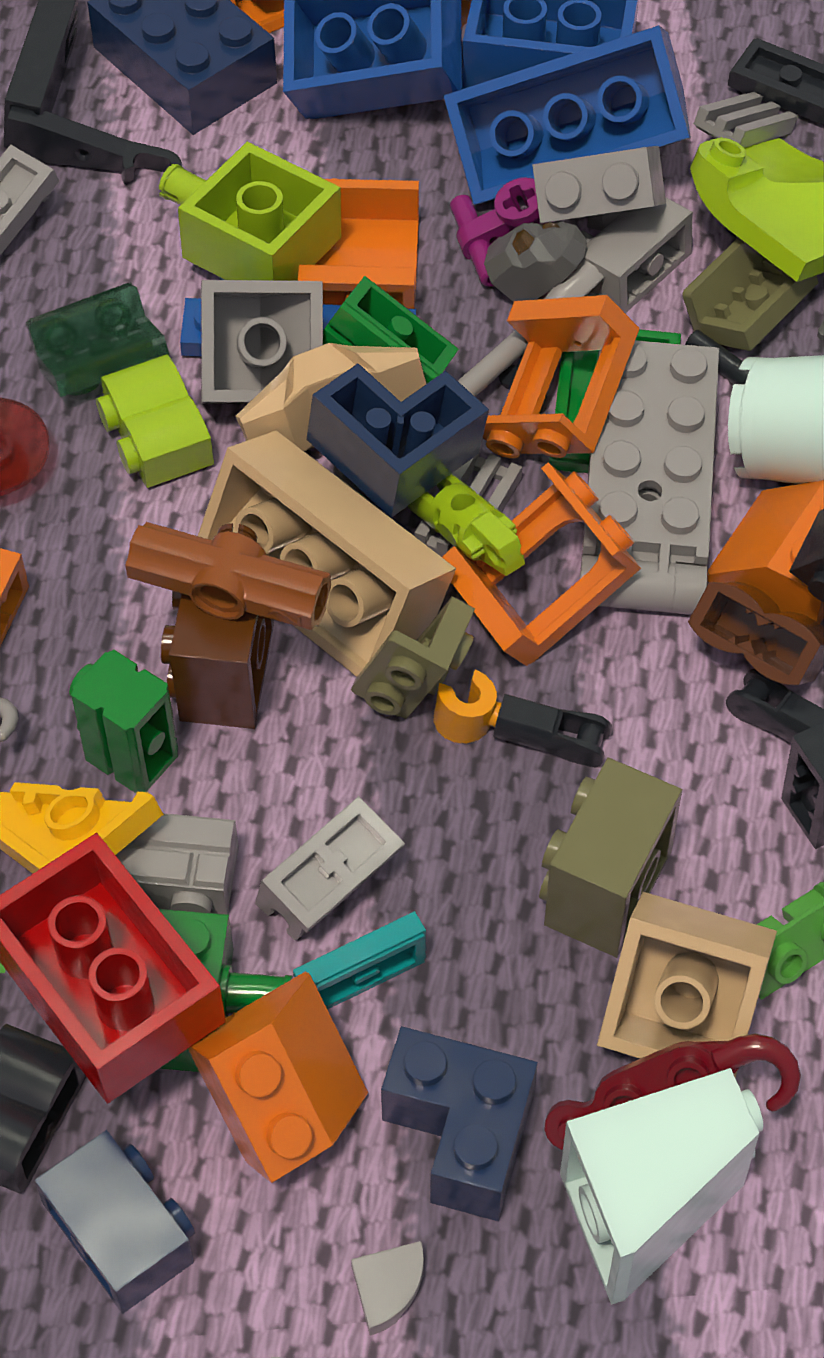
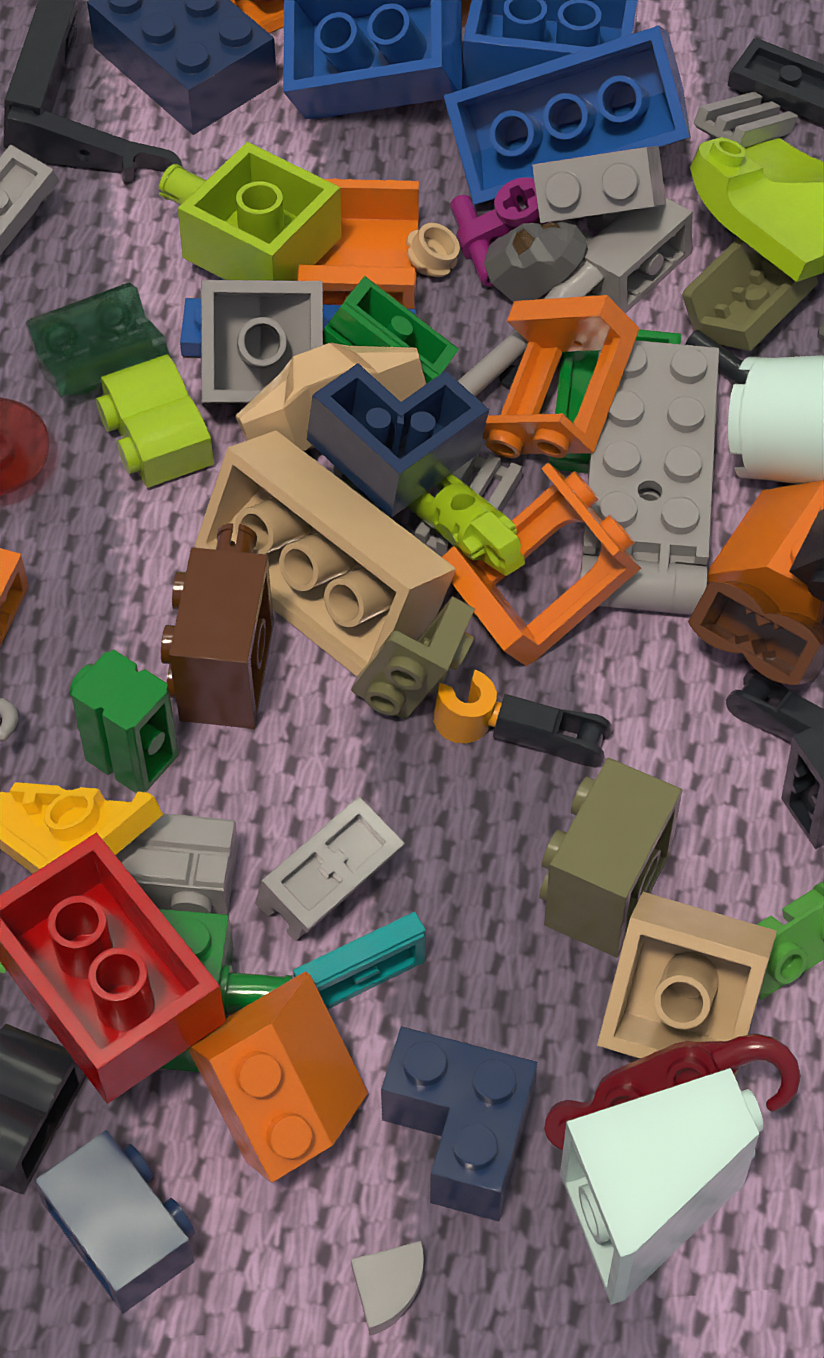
(228, 575): dark orange piece -> none
(433, 250): none -> tan plate

